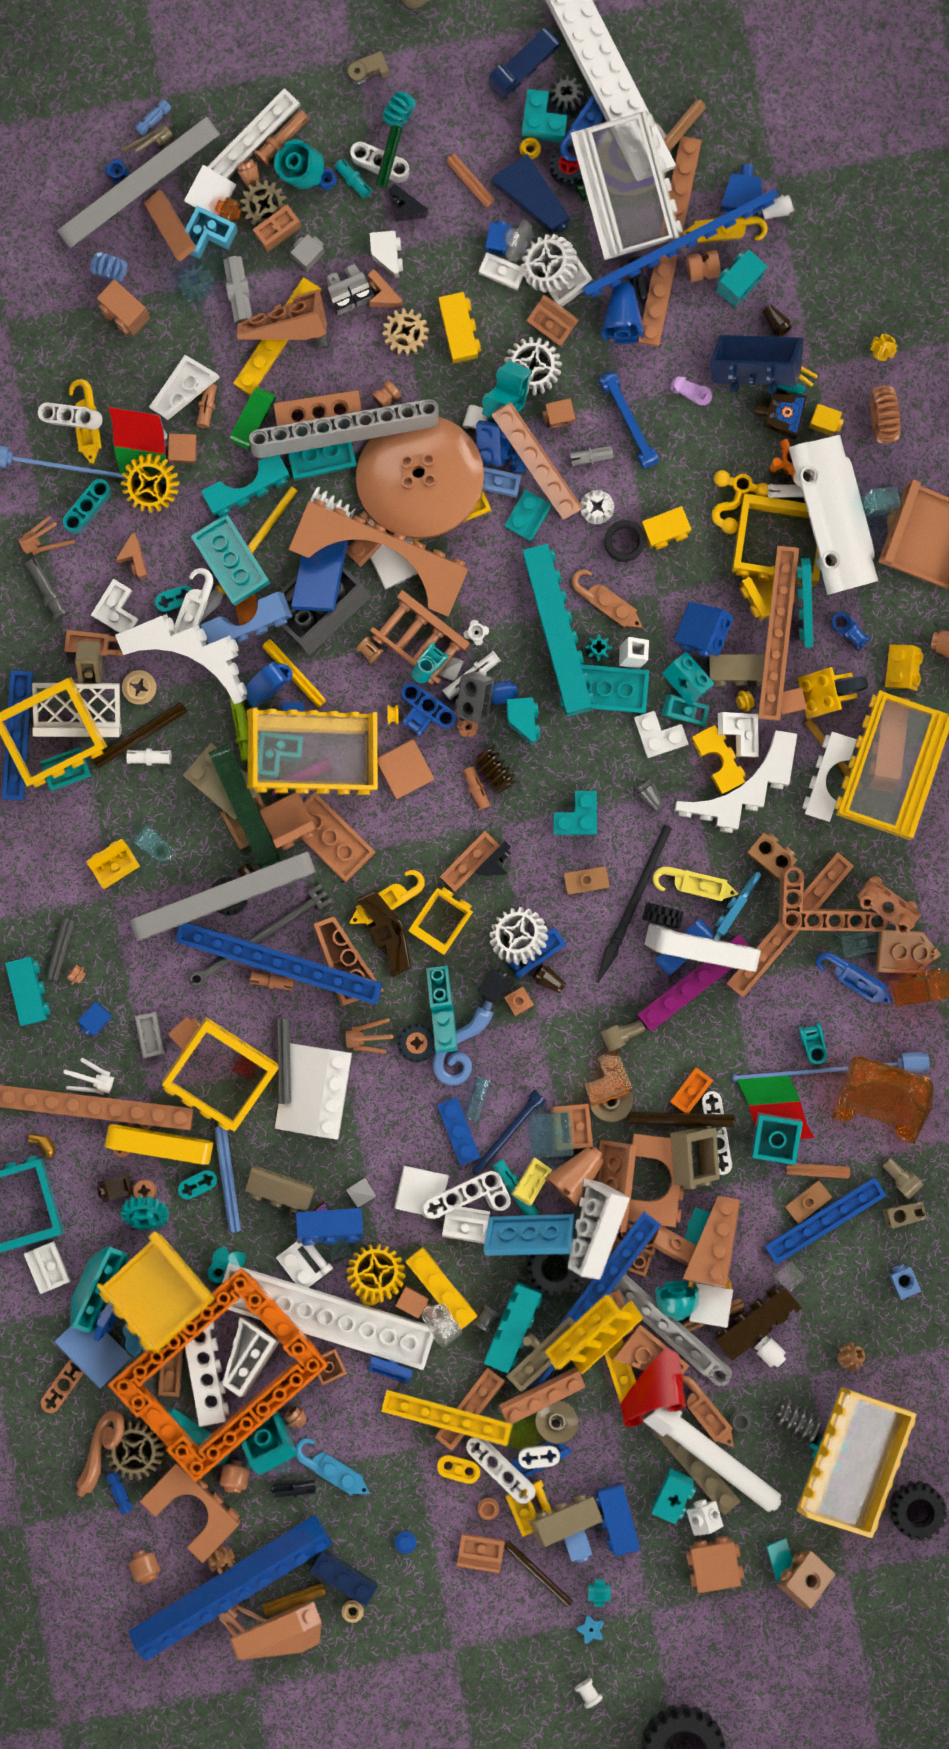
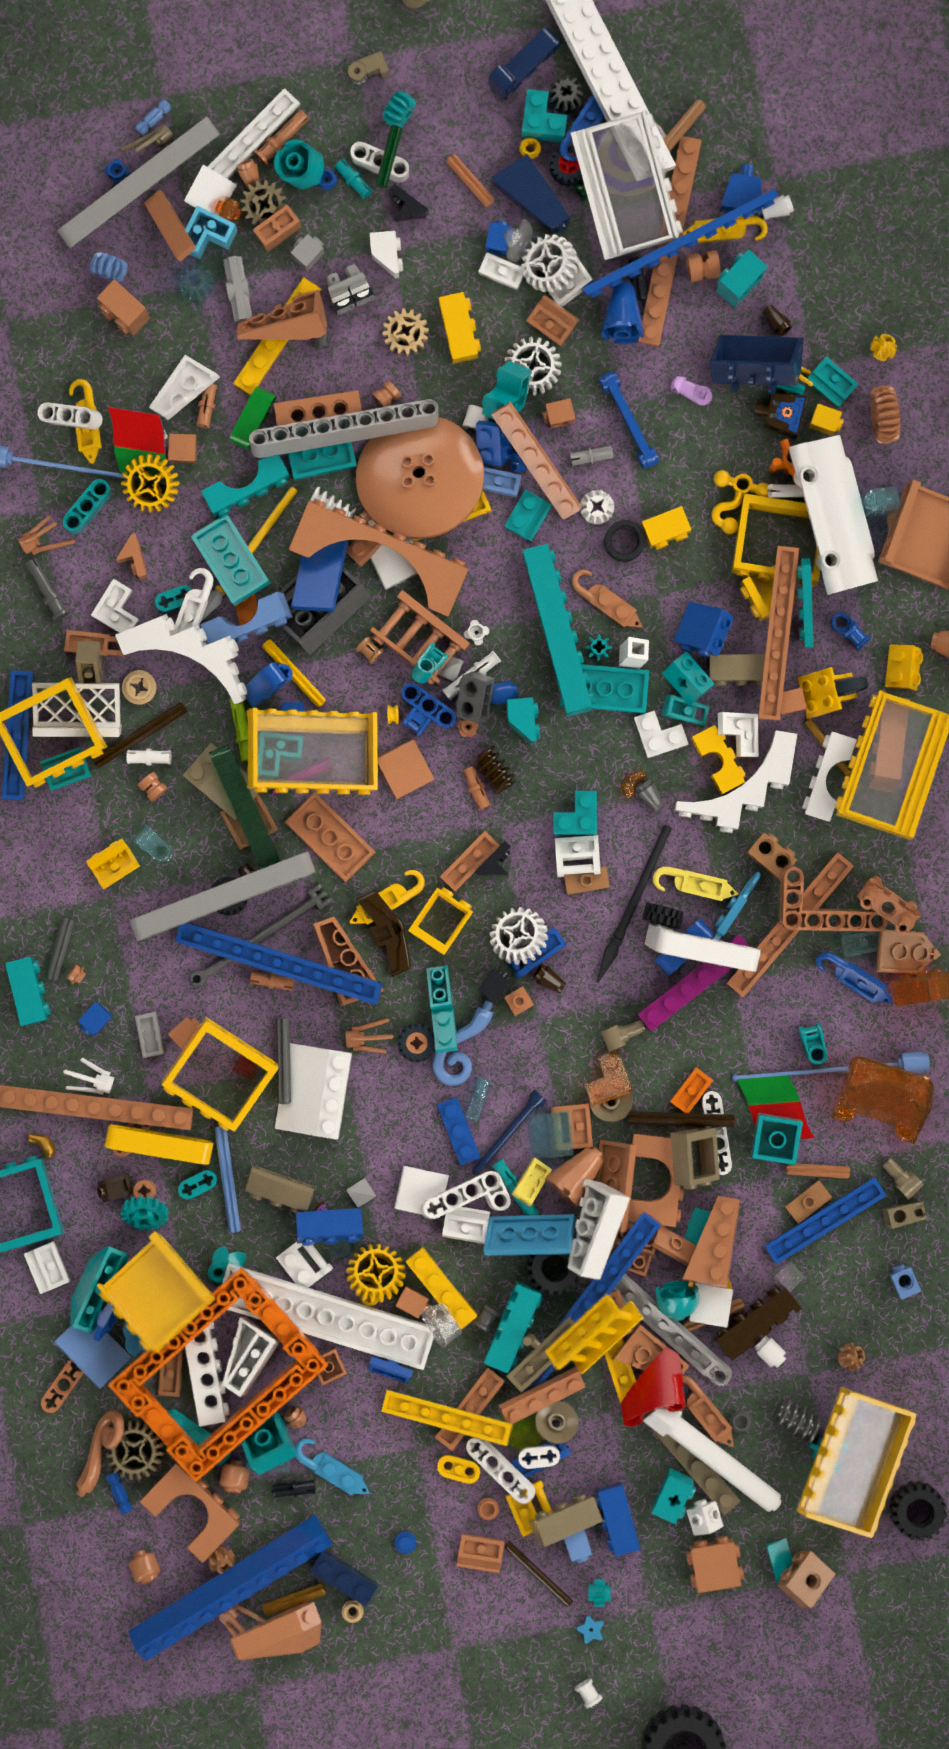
(152, 786): none -> nougat wheel
(288, 821): nougat bracket -> none
(386, 297): nougat slope -> none
(577, 849): none -> white plate
(630, 781): none -> clear orange arm
(745, 701): yellow plate -> none
(832, 382): none -> teal plate

